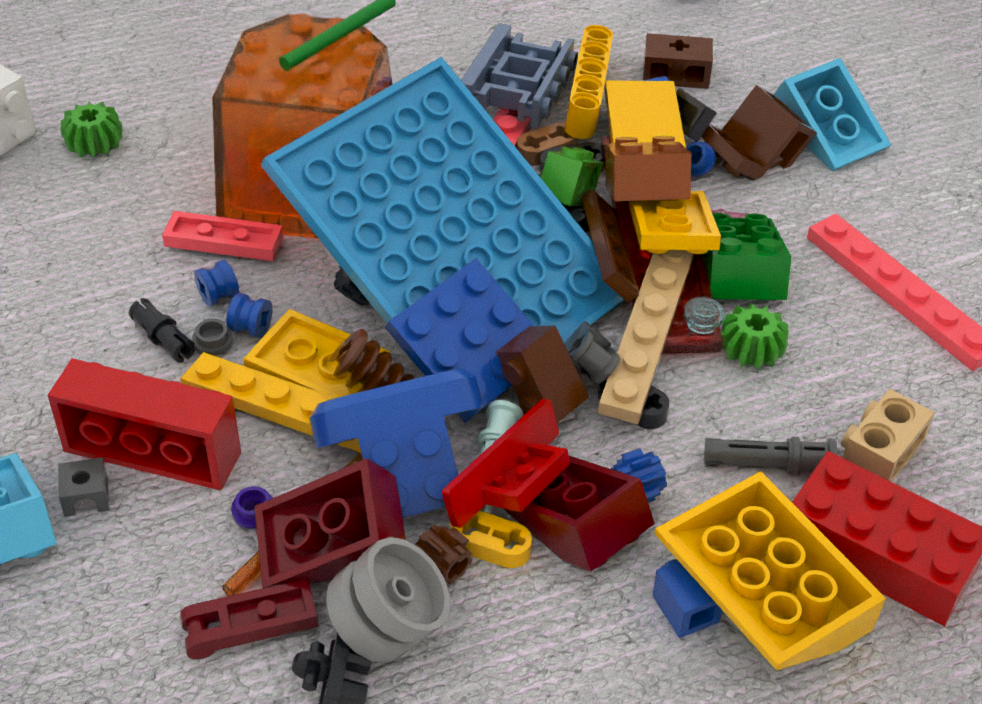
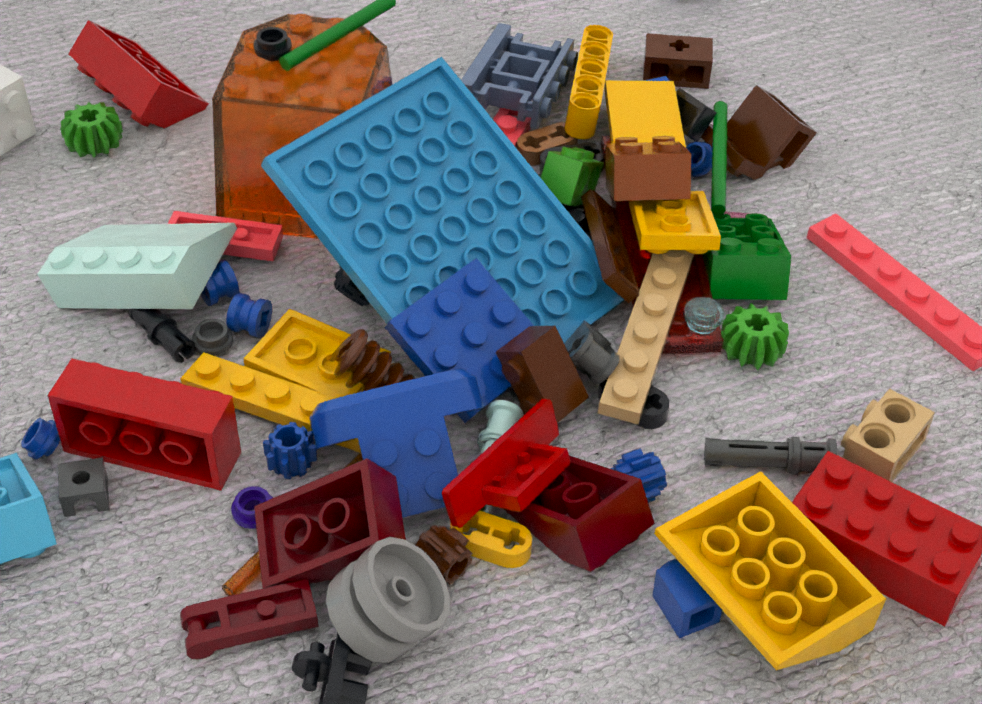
(41, 438): none -> blue plate
(134, 77): none -> red slope
(136, 266): none -> light aqua slope
(272, 43): none -> black plate
(290, 450): none -> blue gear
(719, 159): none -> green bar
(836, 111): medium azure slope -> none

